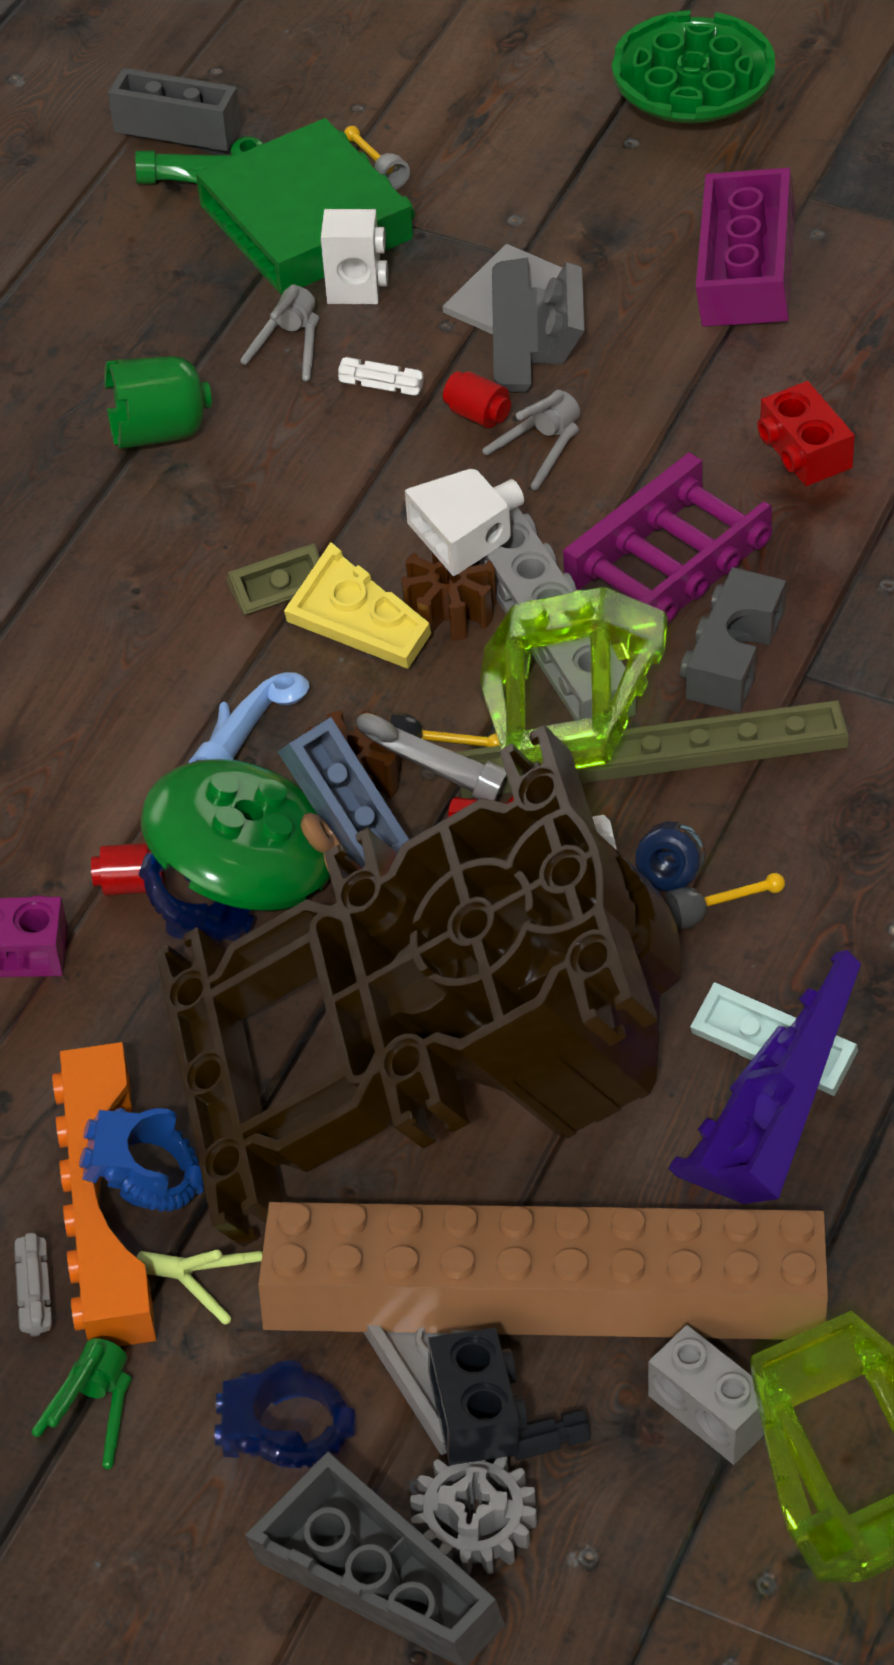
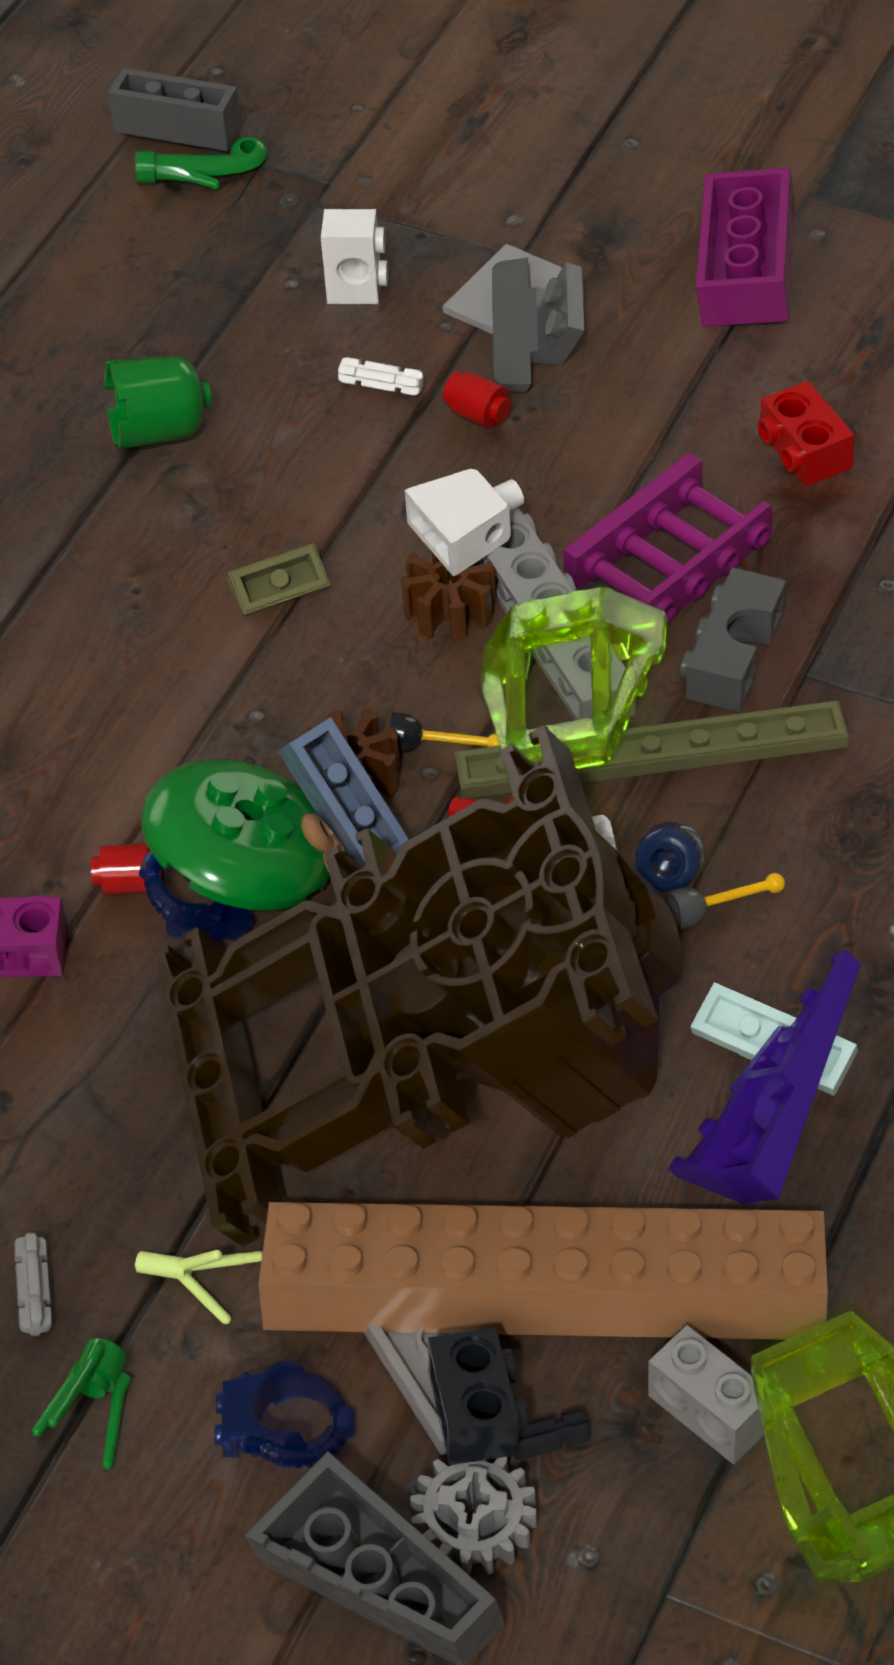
(109, 1157): blue piece -> none
(112, 1281): orange arch -> none
(235, 727): light blue plant -> none
(277, 197): green brick -> none
(291, 314): light grey plant -> none
(355, 611): light yellow wing -> none
(383, 163): light grey hinge -> none
(480, 778): light grey plant -> none
(551, 417): light grey plant -> none
(693, 66): green brick -> none

